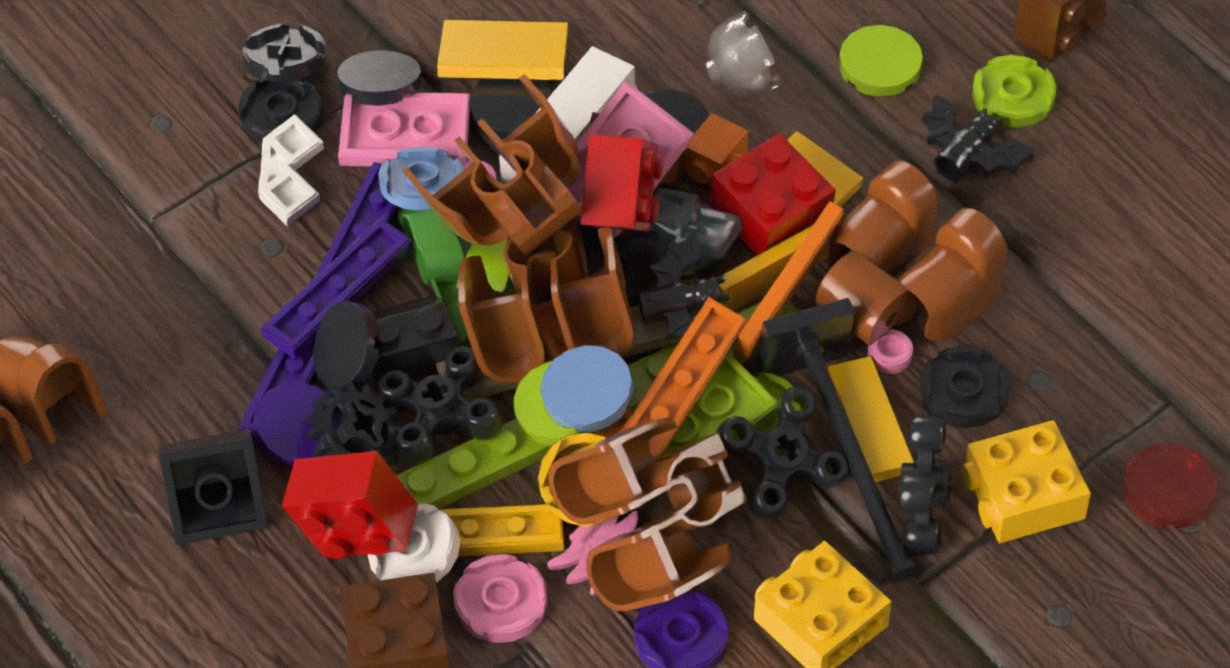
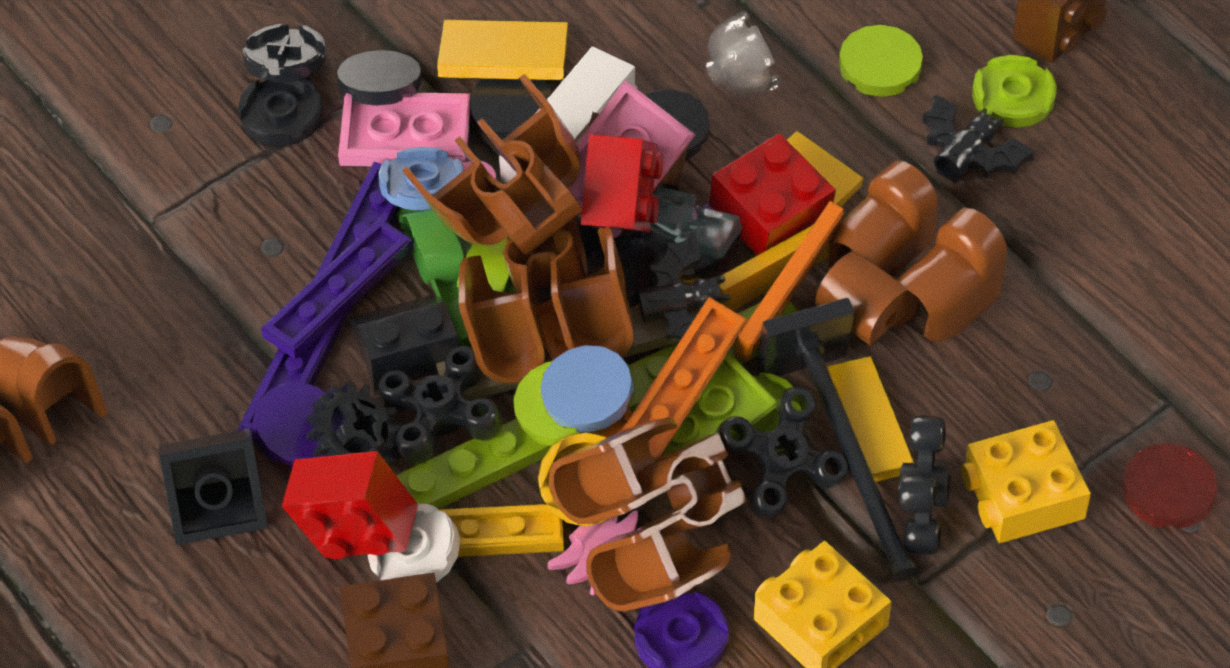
(282, 154): white tile -> none
(346, 345): black tile -> none
(500, 598): bright pink tile -> none
(713, 148): orange brick -> none
(891, 352): bright pink tile -> none
(964, 387): black tile -> none

